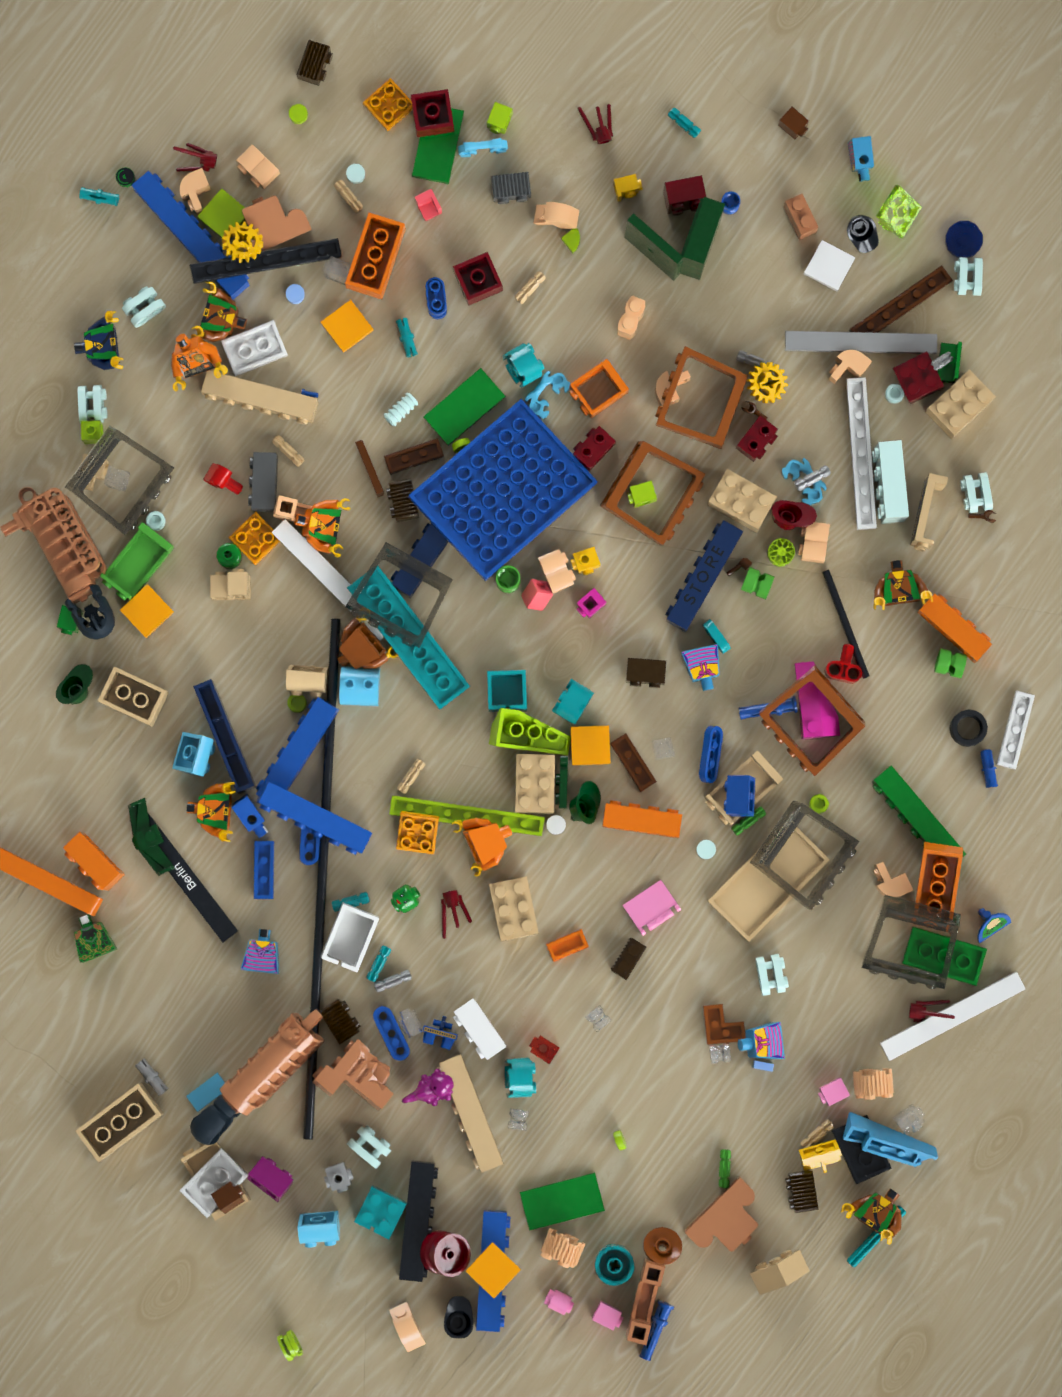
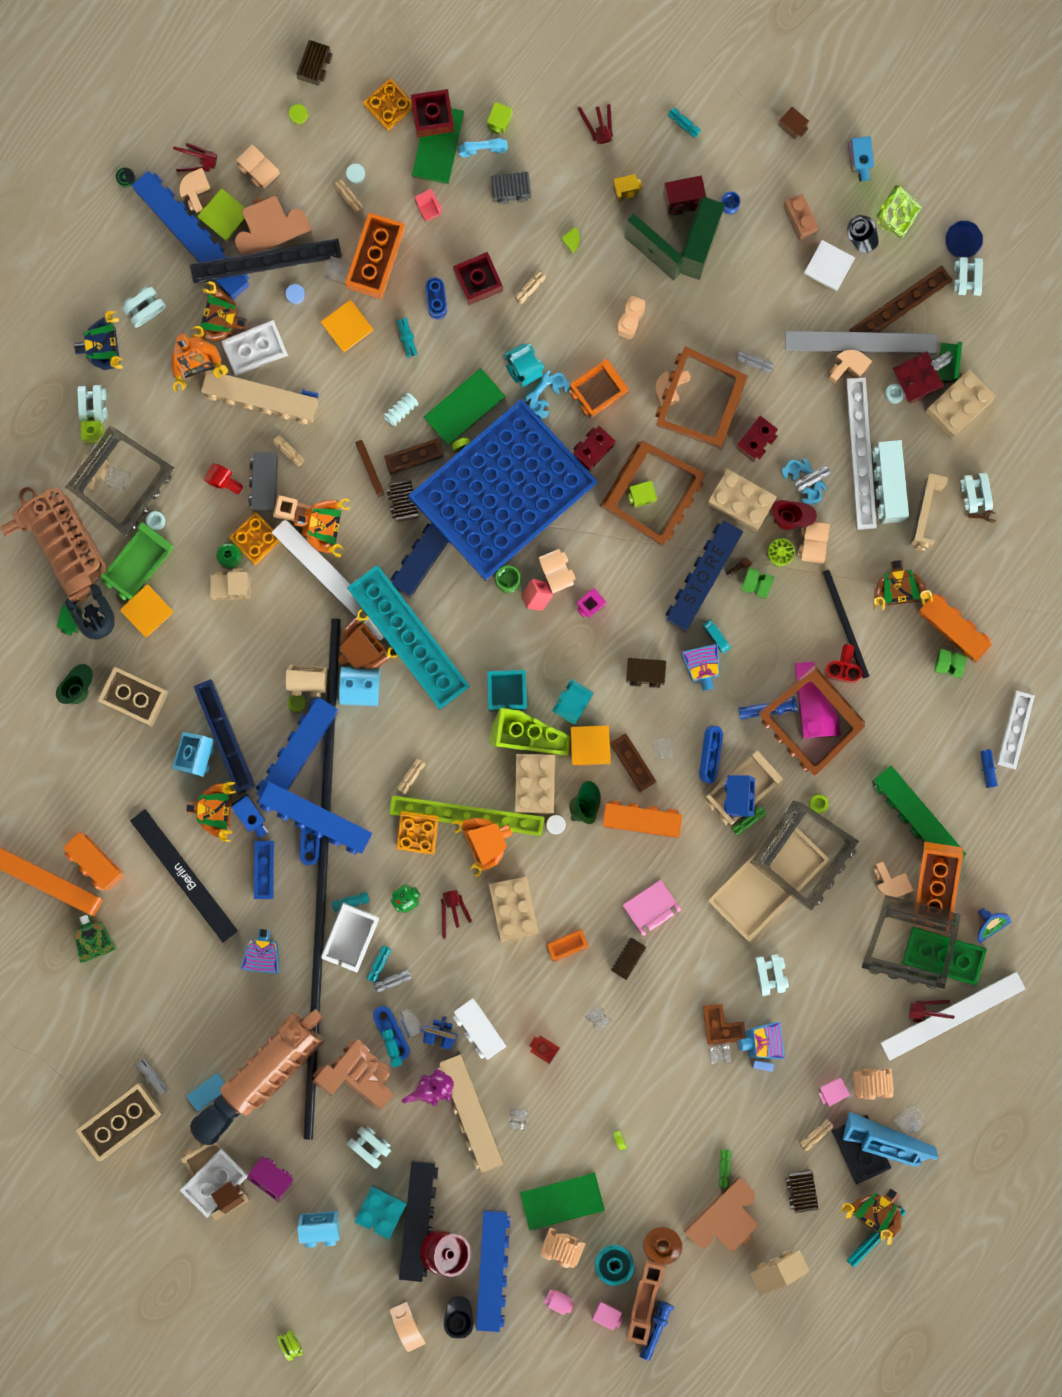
(99, 196): teal pin -> none
(147, 838): dark green plate -> none
(242, 242): yellow gear -> none
(338, 1169): light grey brick -> none
(339, 1021): dark brown brick -> none
(392, 1048): none -> teal axle
(413, 567): clear smoke windscreen -> none
(493, 1270): light orange tile -> none
(519, 1077): teal brick -> none
(556, 214): light nougat brick -> none
(561, 780): dark green plate -> none
(585, 561): yellow brick -> none
(706, 849): light aqua tile -> none
(752, 409): reddish brown hand -> none
(770, 390): yellow gear -> none
(820, 1155): yellow panel -> none
(982, 723): black tyre -> none

